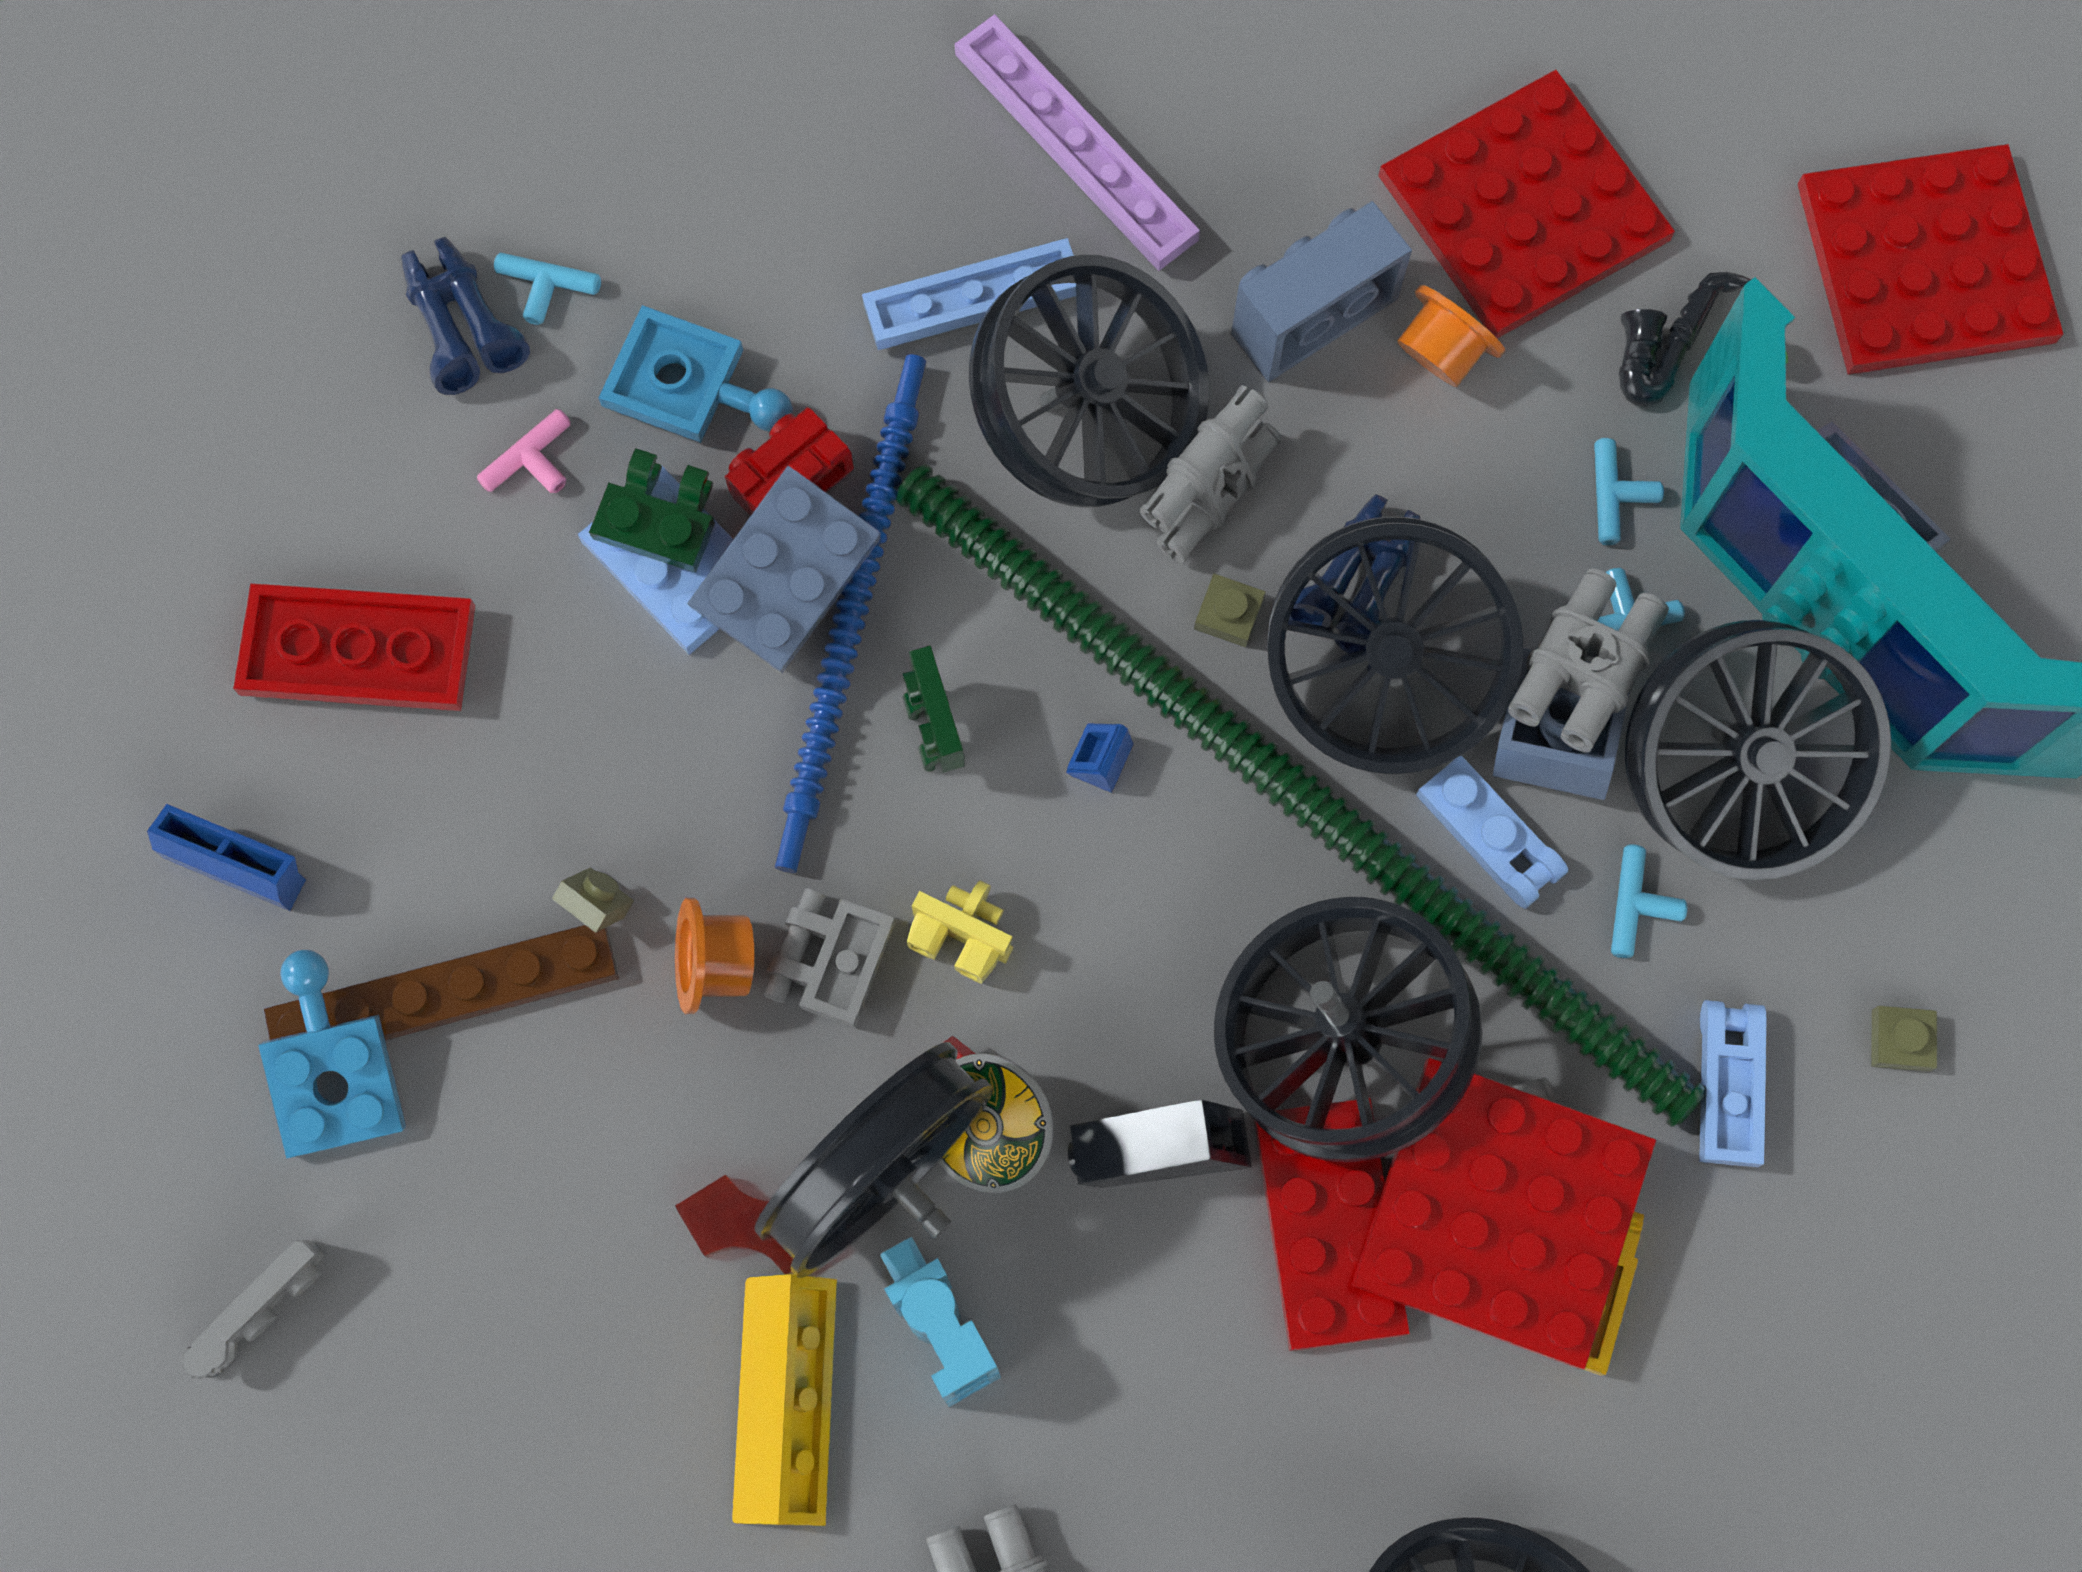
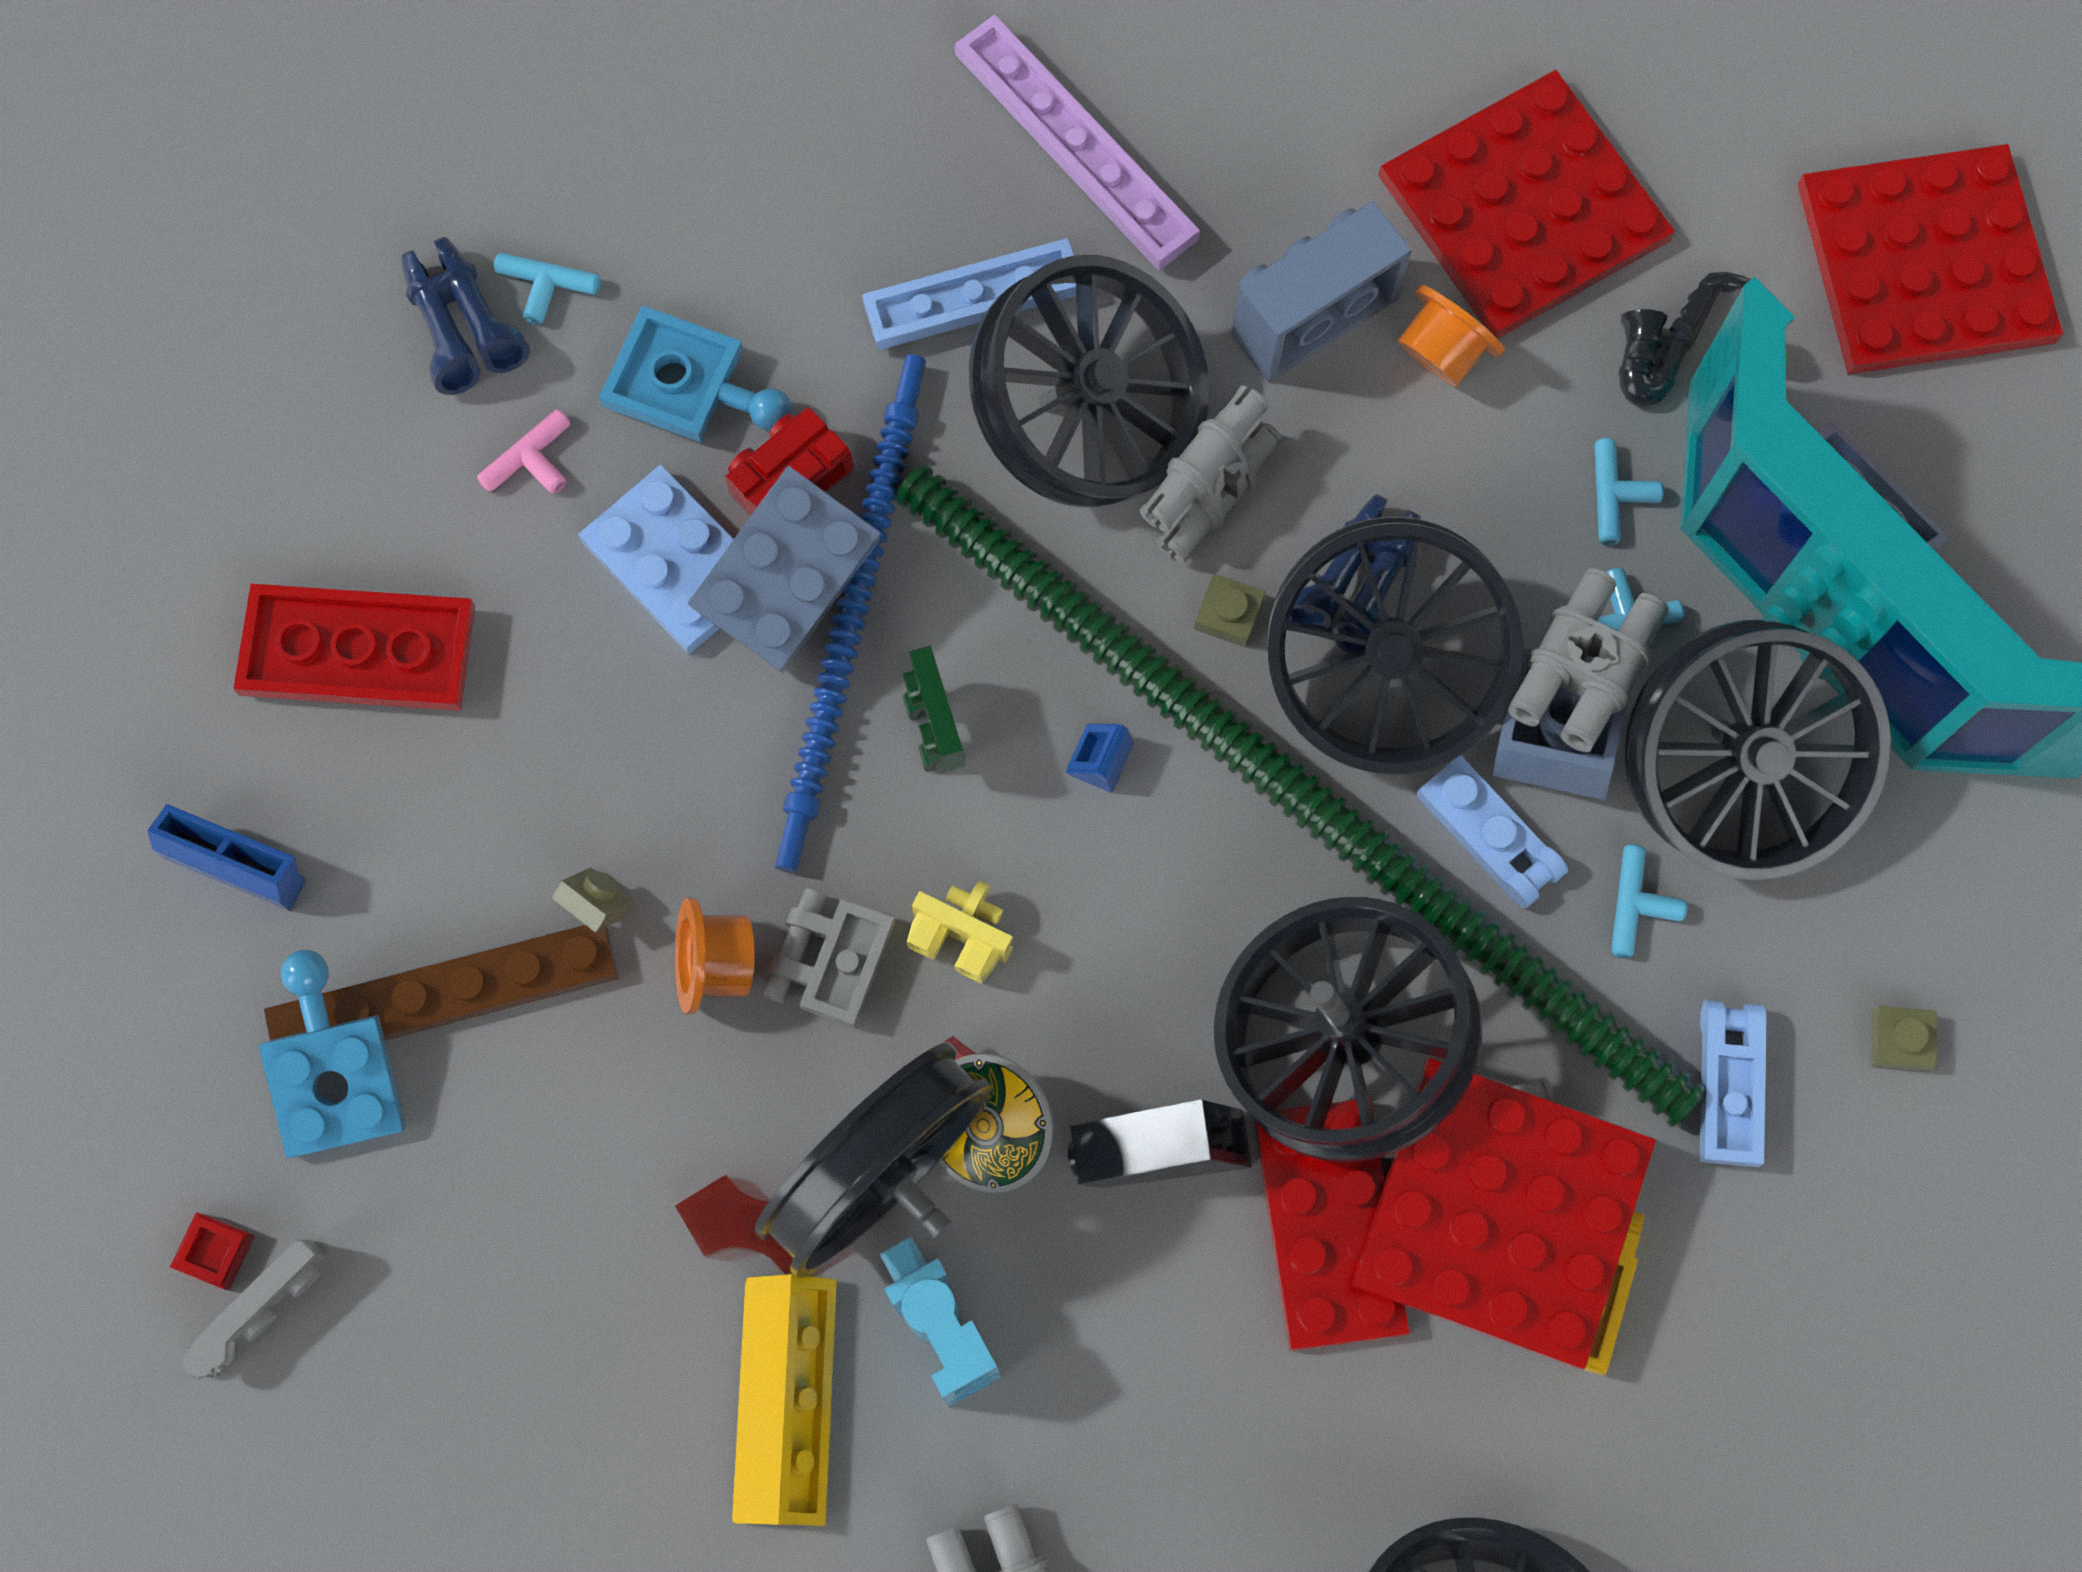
(212, 1251): none -> red tile
(652, 526): dark green plate -> none

